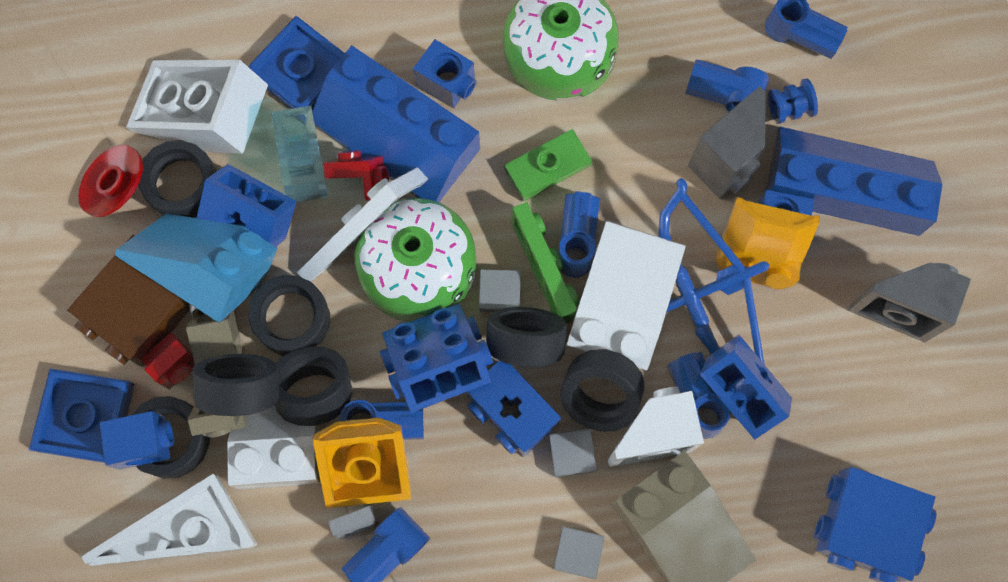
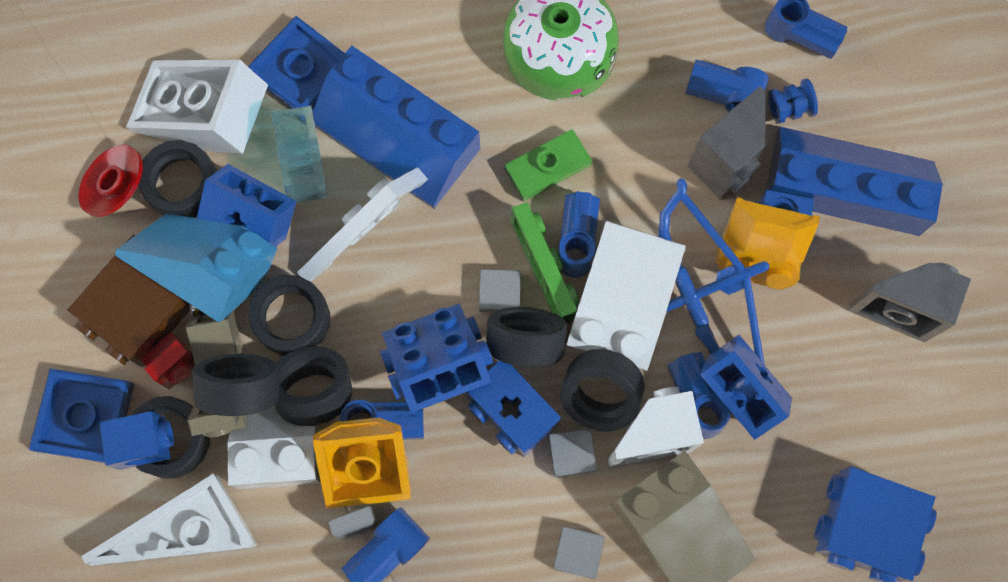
(351, 165): red bracket -> none
(416, 259): cylinder -> none
(442, 59): blue brick -> none

